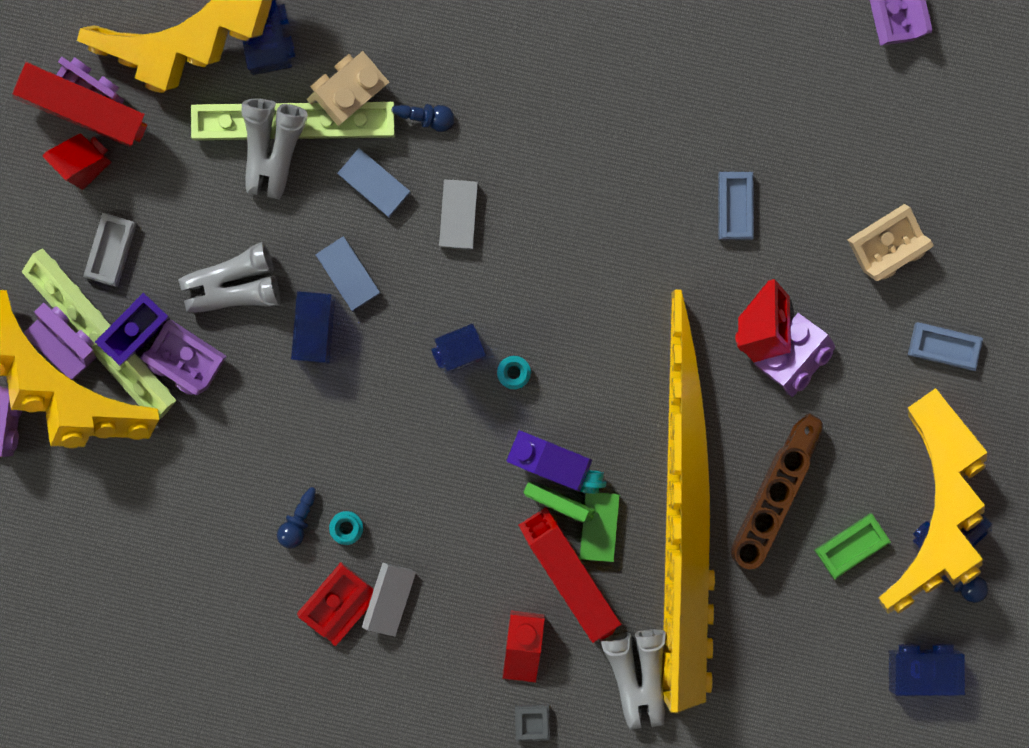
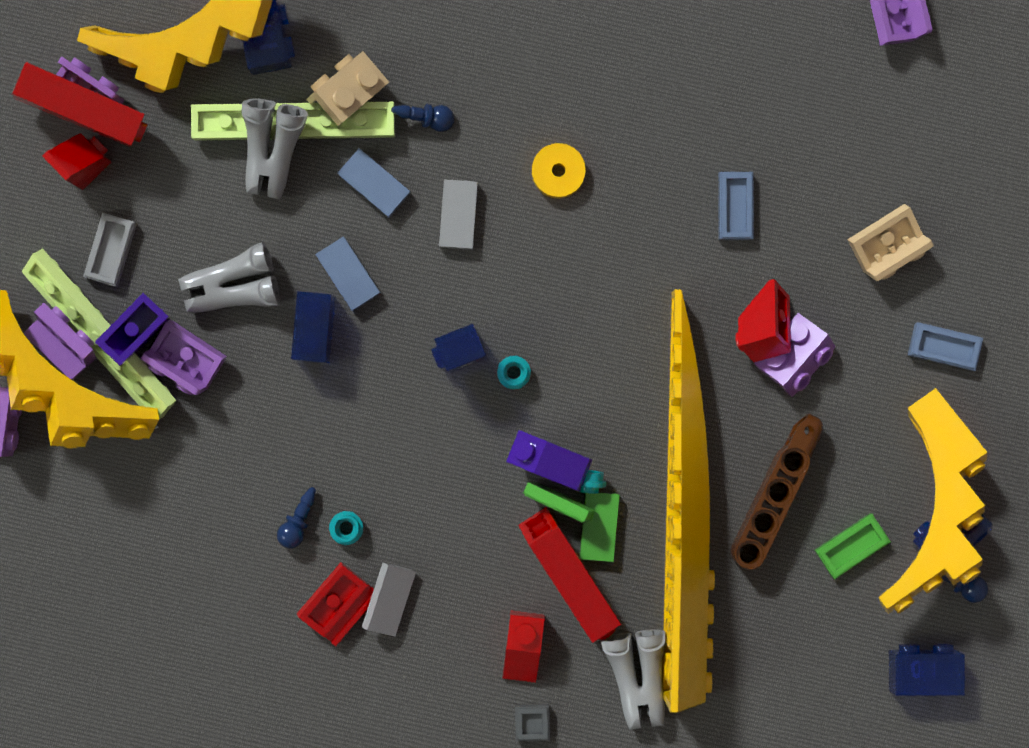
(555, 155): none -> yellow piece

